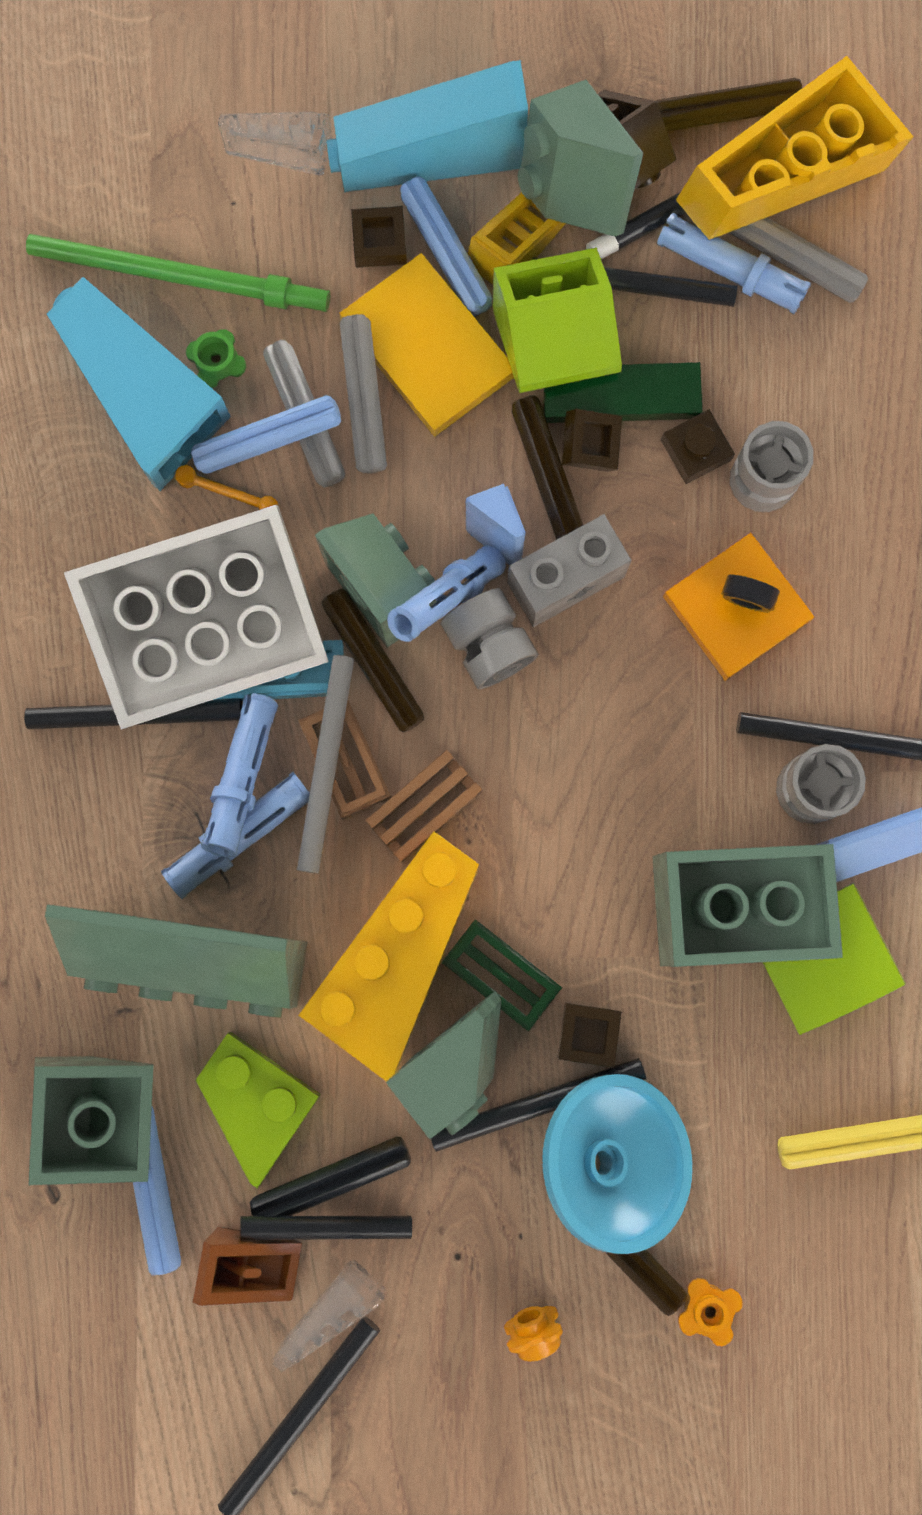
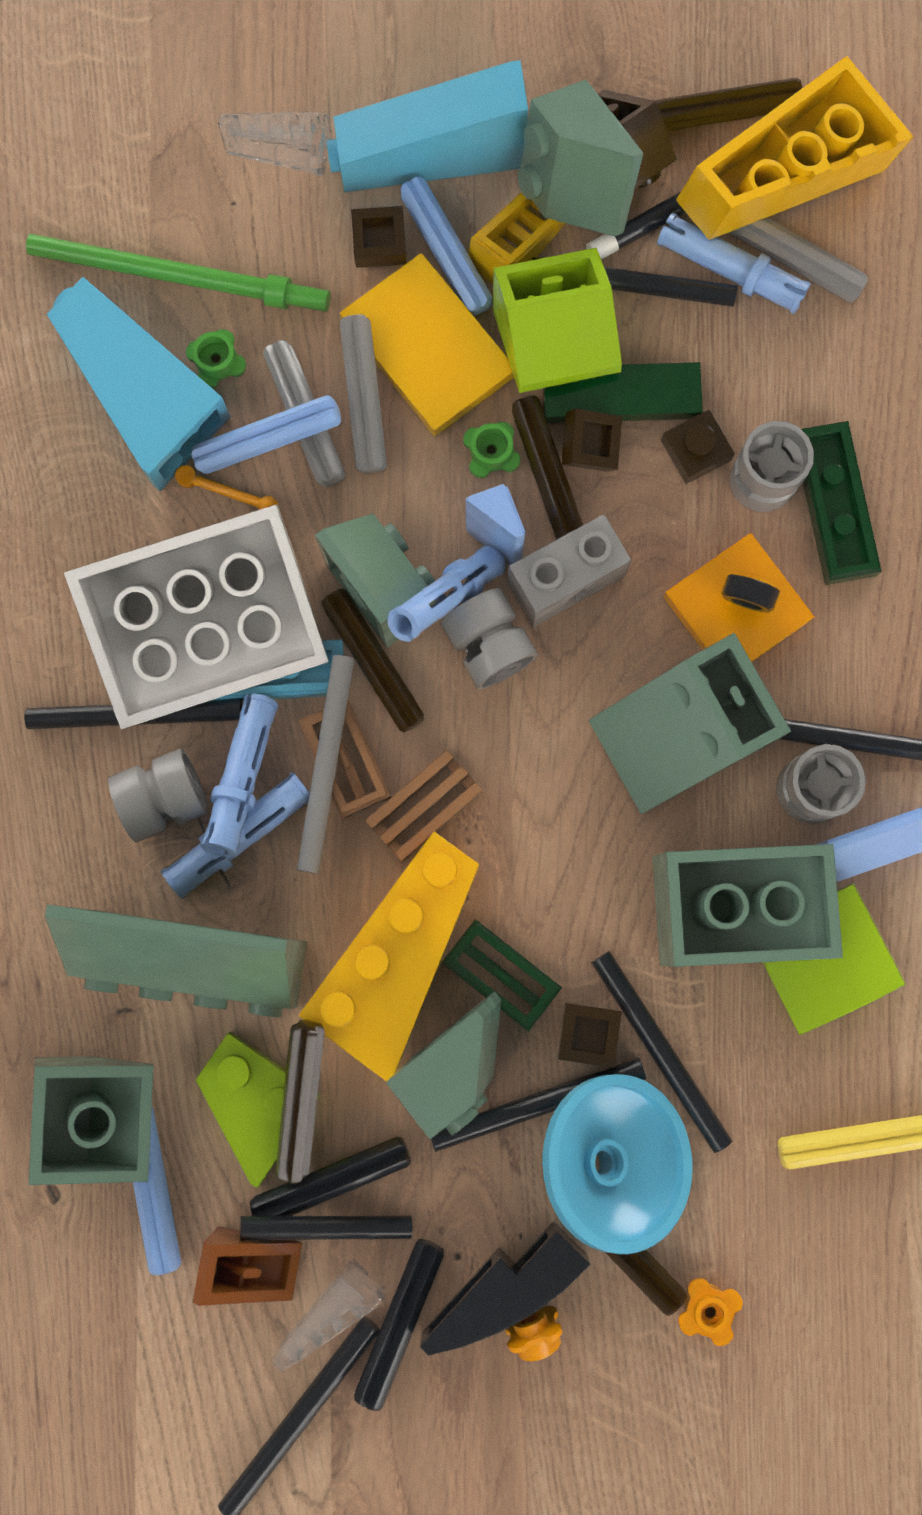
(154, 796): none -> light grey wheel
(299, 1101): none -> axle
(398, 1325): none -> black axle
(487, 435): none -> bright green plate
(506, 1291): none -> black slope
(662, 1052): none -> black bar
(689, 724): none -> sand green slope
(839, 507): none -> dark green tile

